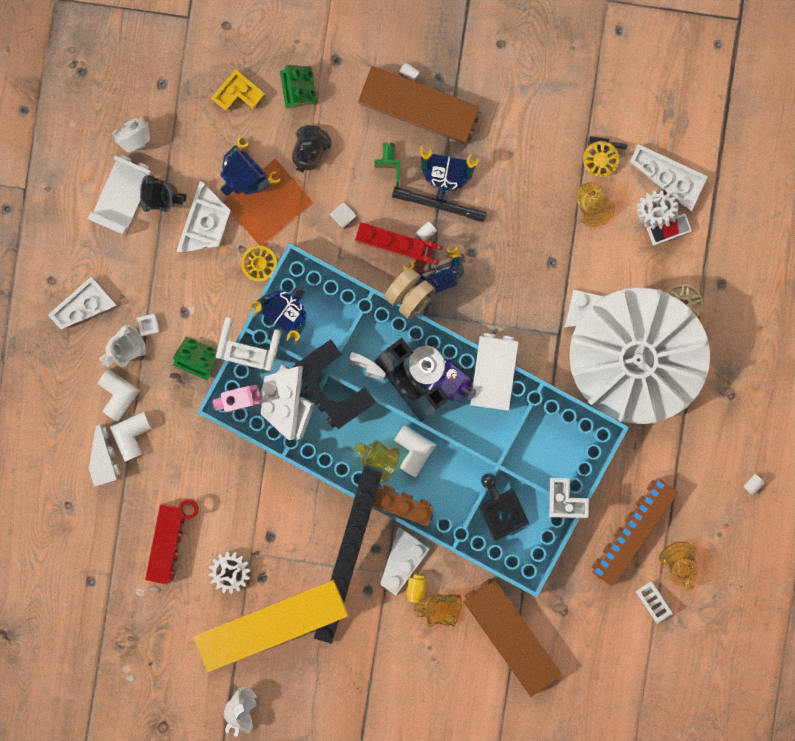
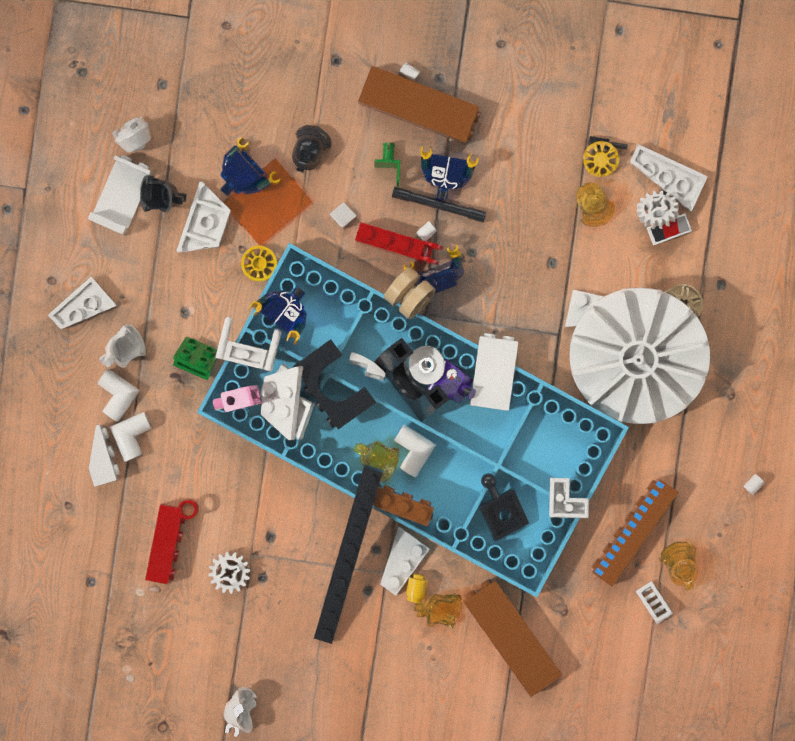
(148, 324): white tile -> none
(236, 87): yellow plate -> none
(270, 625): yellow slope -> none
(298, 86): green bracket -> none

